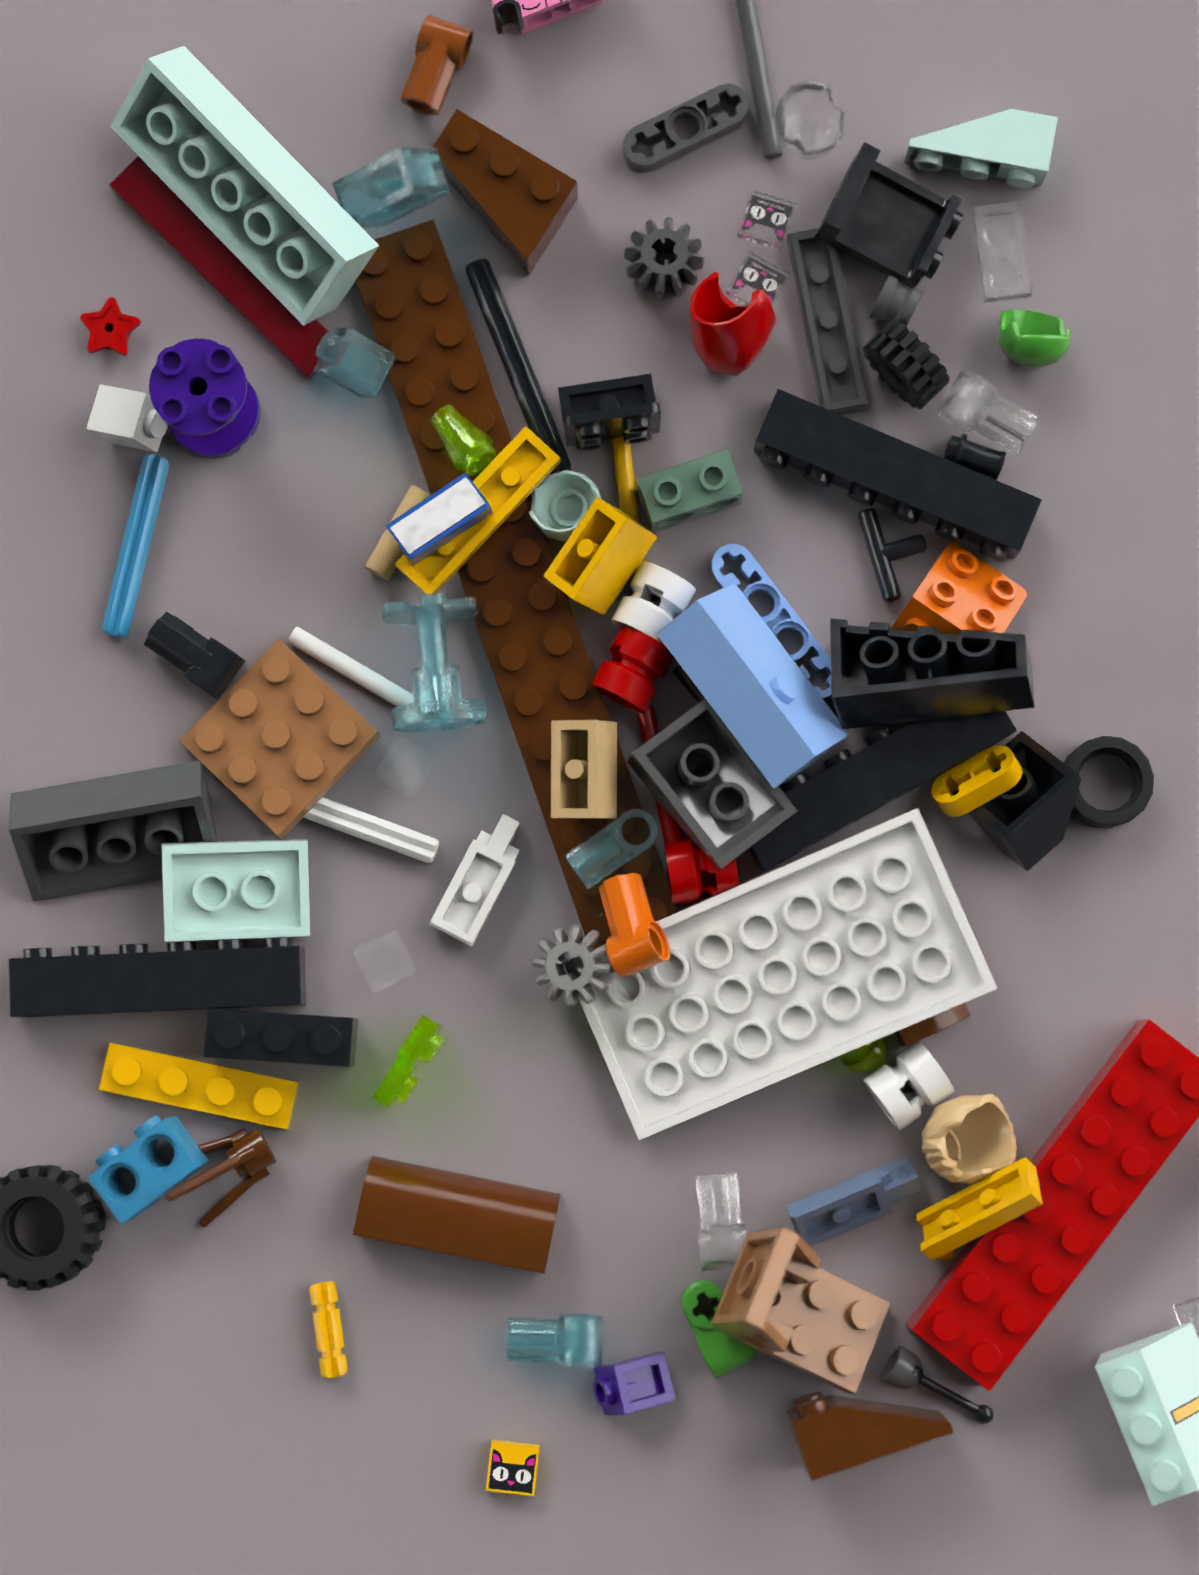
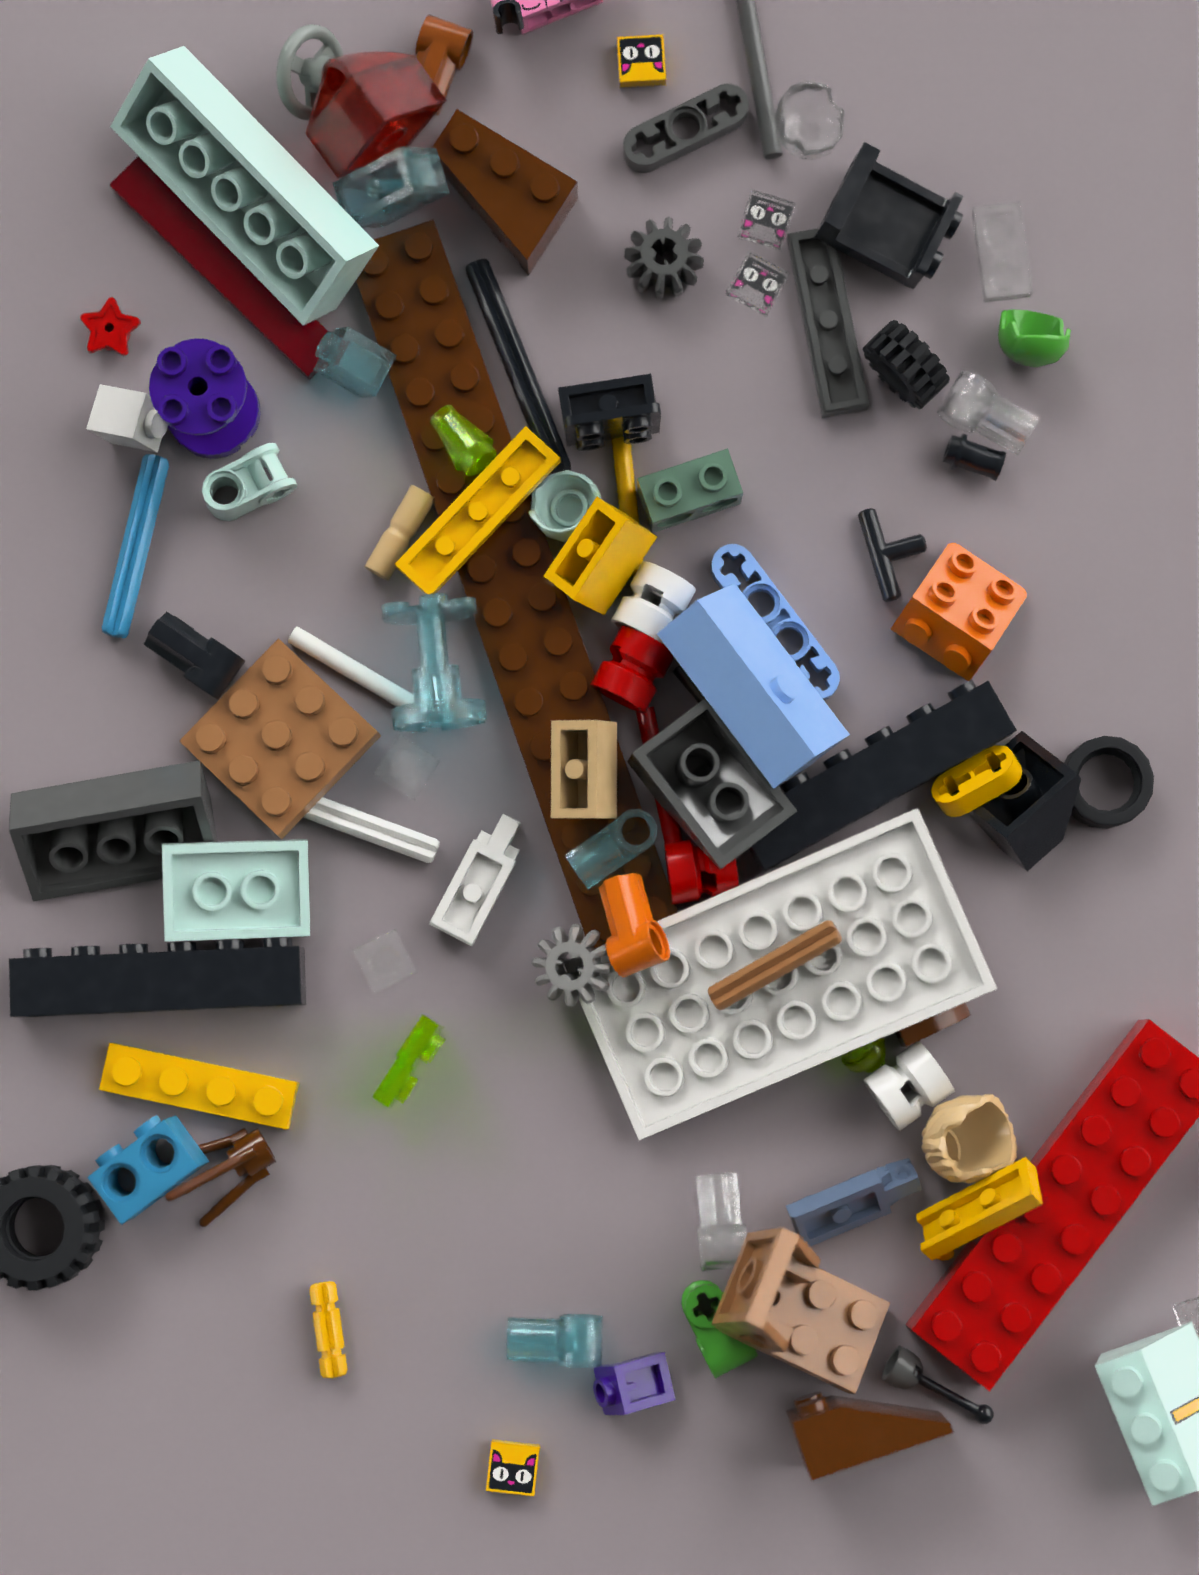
(250, 481): none -> light aqua piece
(280, 1037): black brick -> none
(356, 101): none -> clear red piece
(439, 518): flat silver slope -> none
(457, 1214): reddish brown brick -> none
(641, 61): none -> tile
(729, 334): red piece -> none
(774, 965): none -> medium nougat axle
(896, 302): dark grey wheel -> none
(896, 475): black brick -> none
(925, 674): black wedge -> none
(1001, 145): light aqua slope -> none

